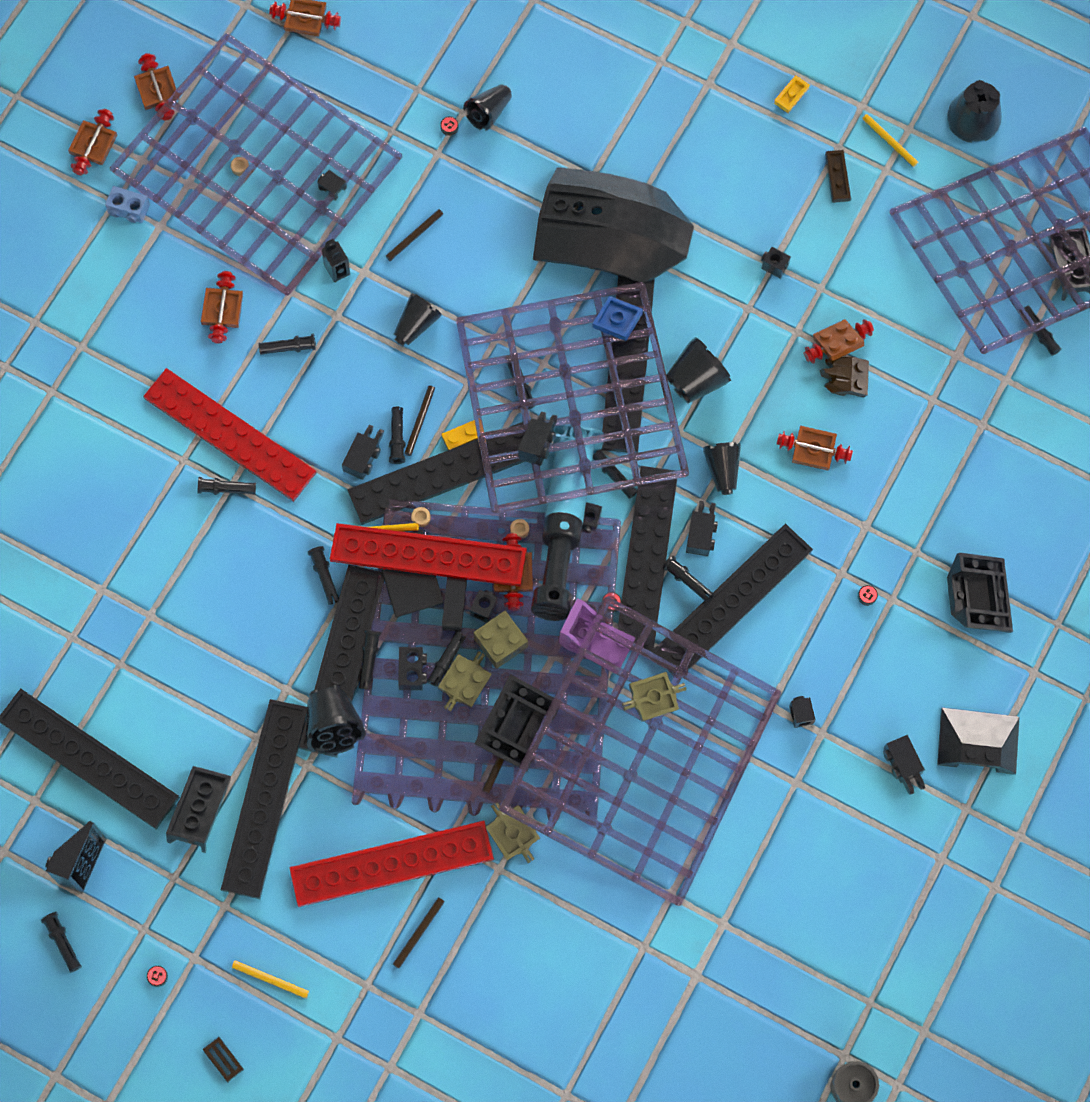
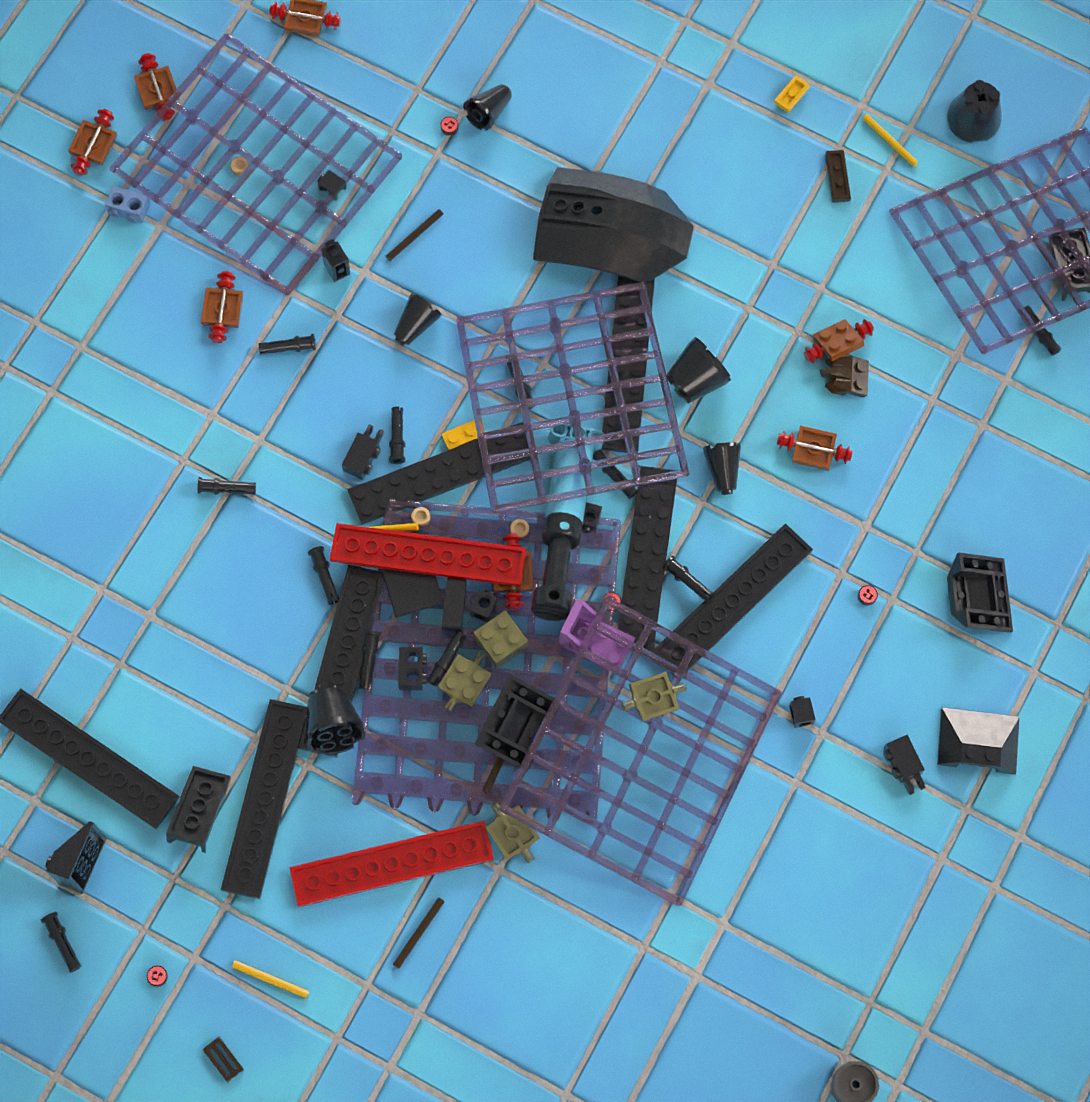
(230, 434): red plate -> none
(419, 421): dark brown bar -> none
(537, 439): black hinge -> none
(617, 318): blue tile -> none
(701, 530): black hinge -> none
(775, 269): black brick -> none

